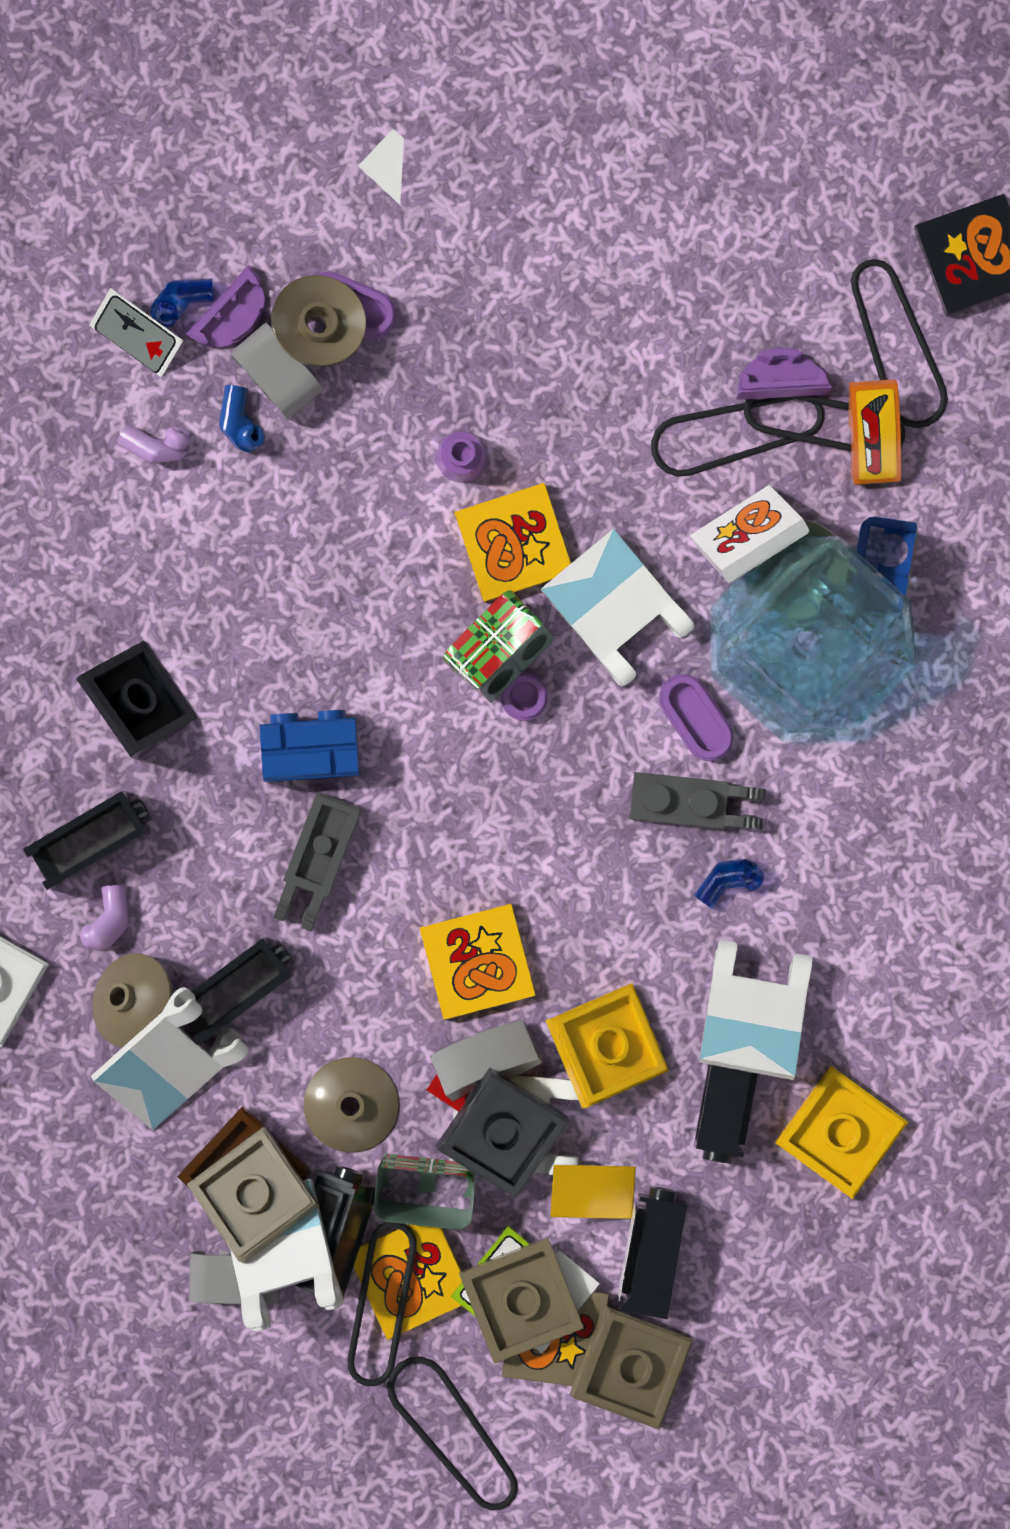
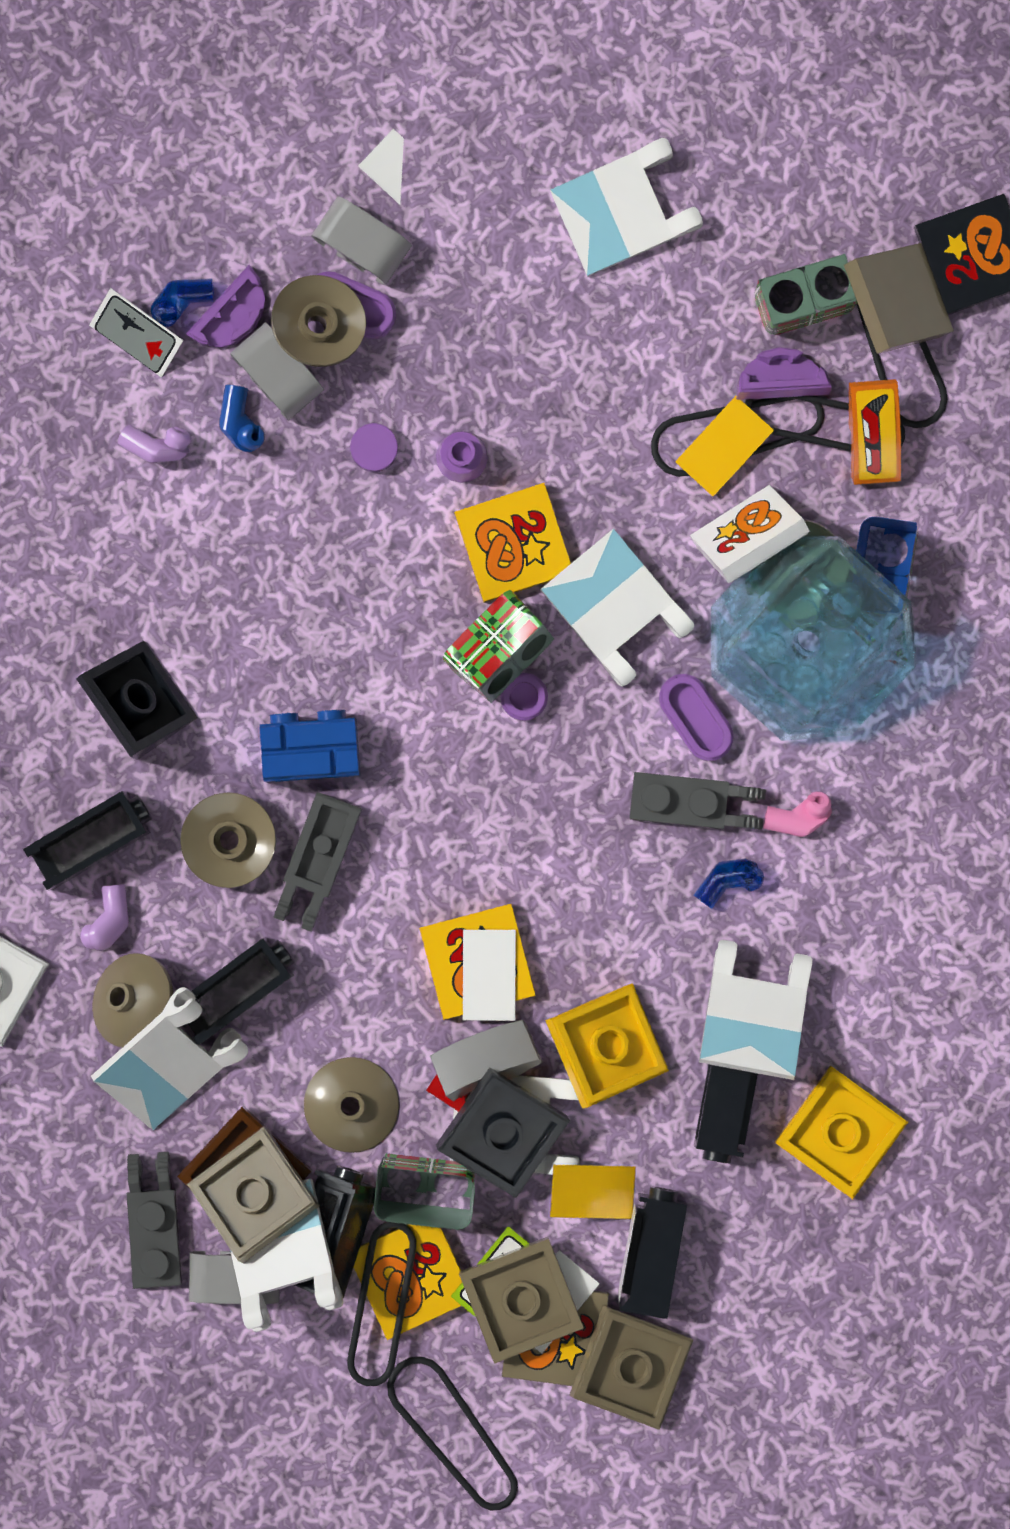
(153, 1226): none -> dark grey hinge
(202, 840): none -> dark tan dish
(362, 240): none -> light grey beam
(374, 447): none -> medium lavender tile
(489, 974): none -> white sticker
(616, 212): none -> white flag
(724, 446): none -> yellow sticker
(802, 819): none -> bright pink arm
(805, 315): none -> sand green piece
(898, 298): none -> dark tan tile

